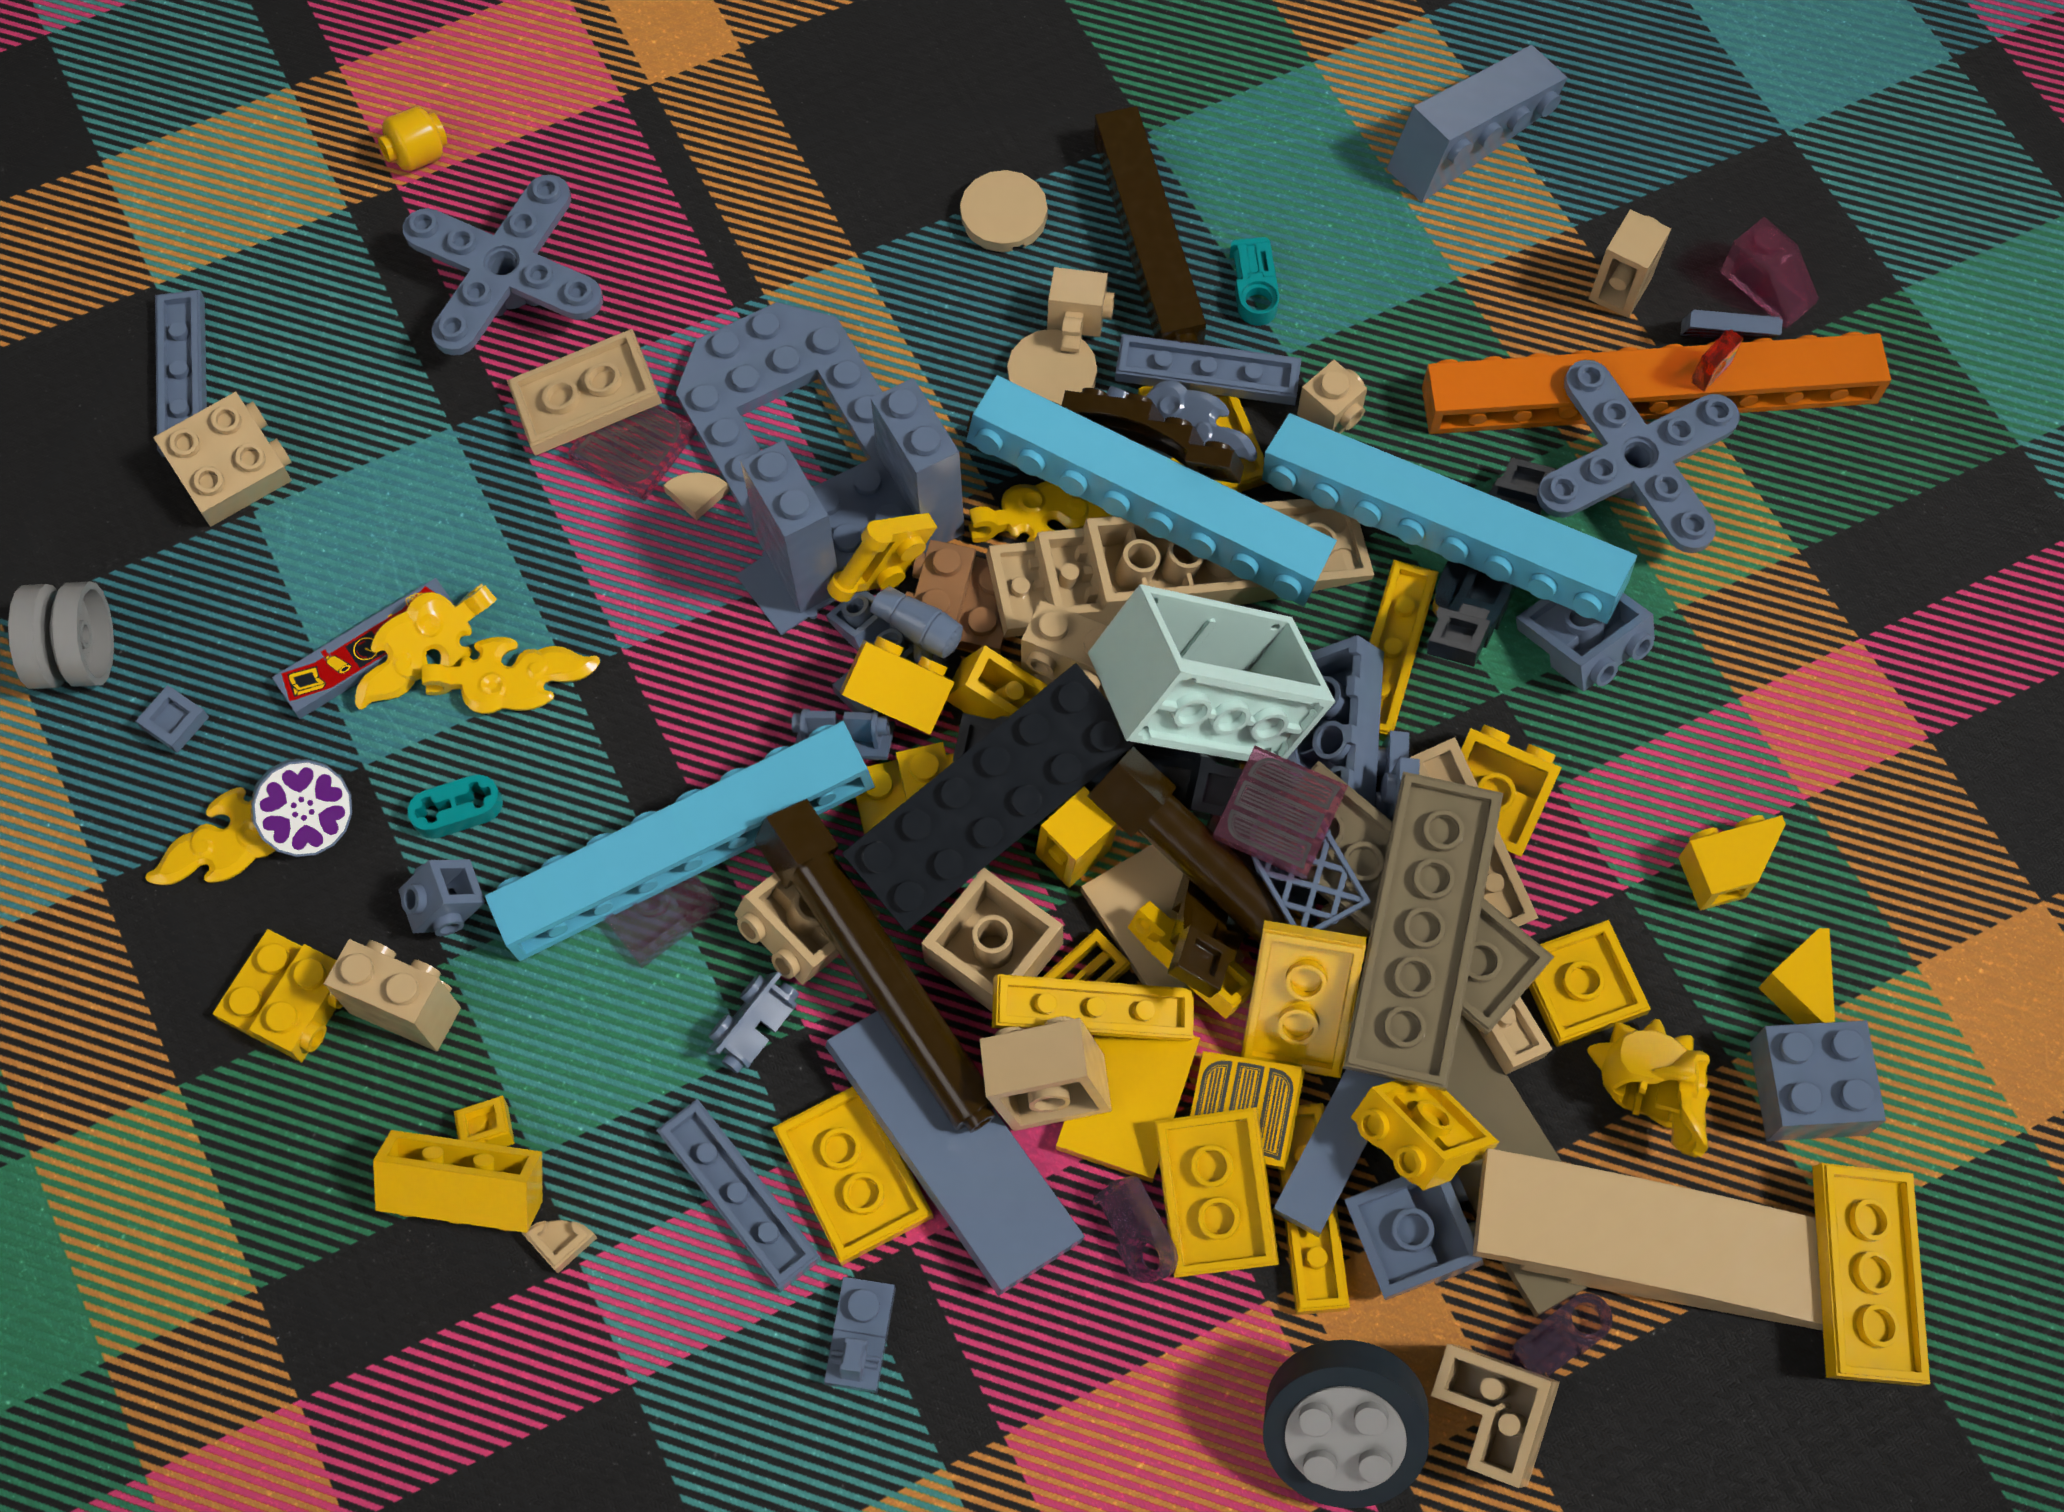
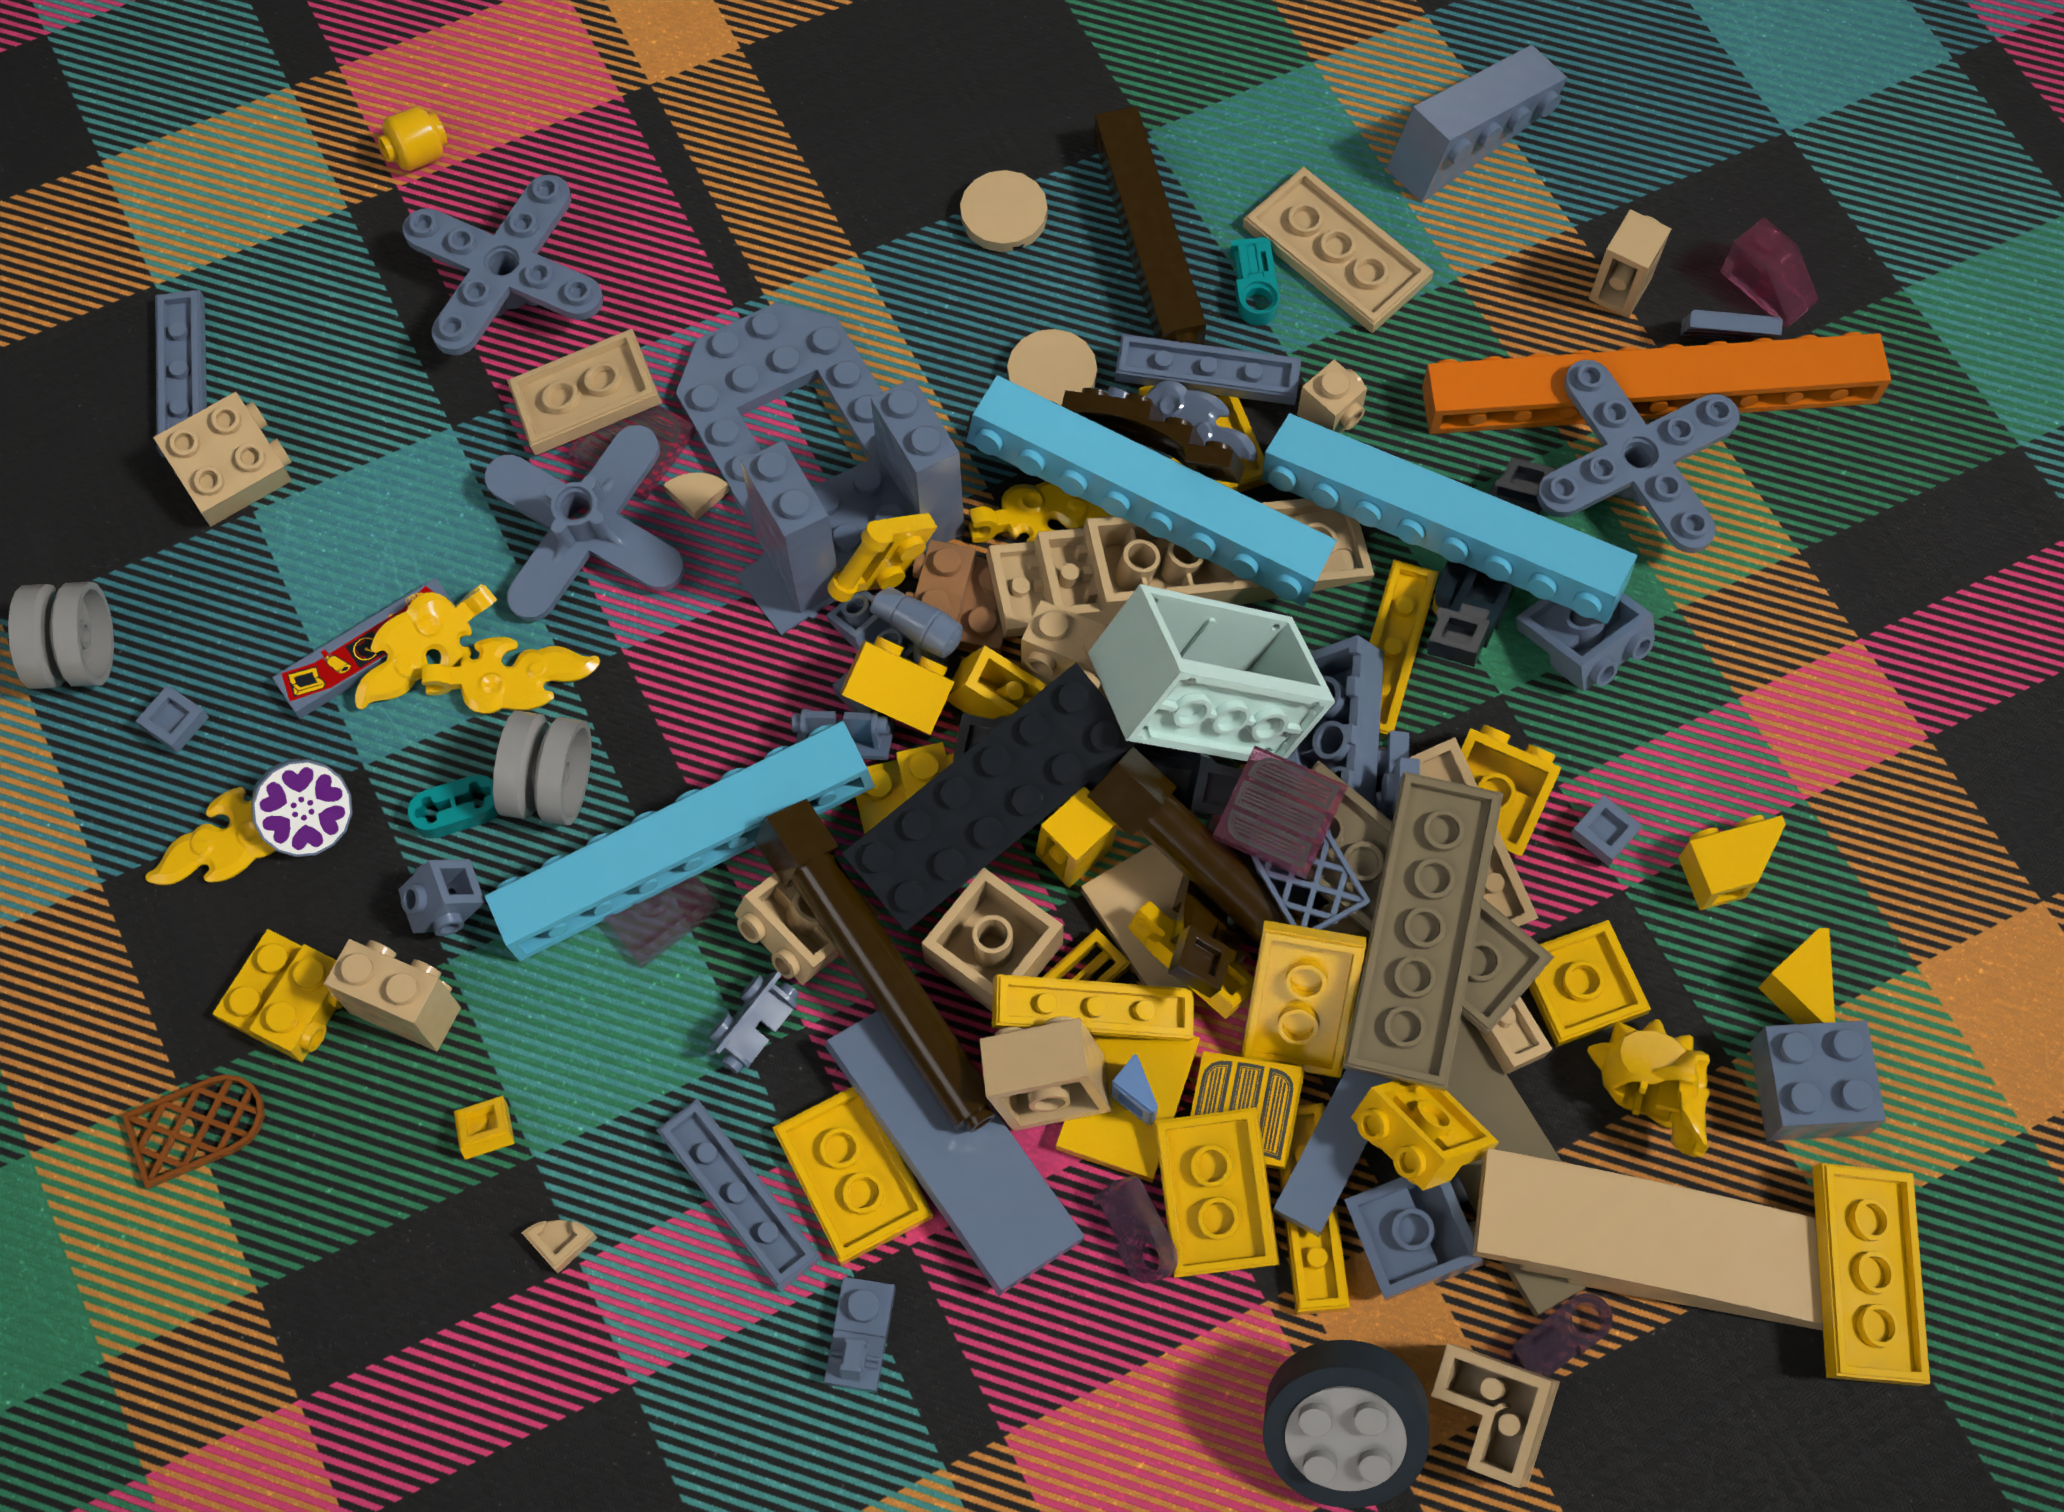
(138, 1148): none -> dark orange window
(458, 1181): yellow brick -> none
(542, 767): none -> light grey wheel
(597, 533): none -> sand blue piece
(1078, 305): tan brick -> none
(1133, 1091): none -> medium blue slope
(1338, 249): none -> tan tile
(1606, 830): none -> sand blue plate
(1716, 359): clear red tile -> none

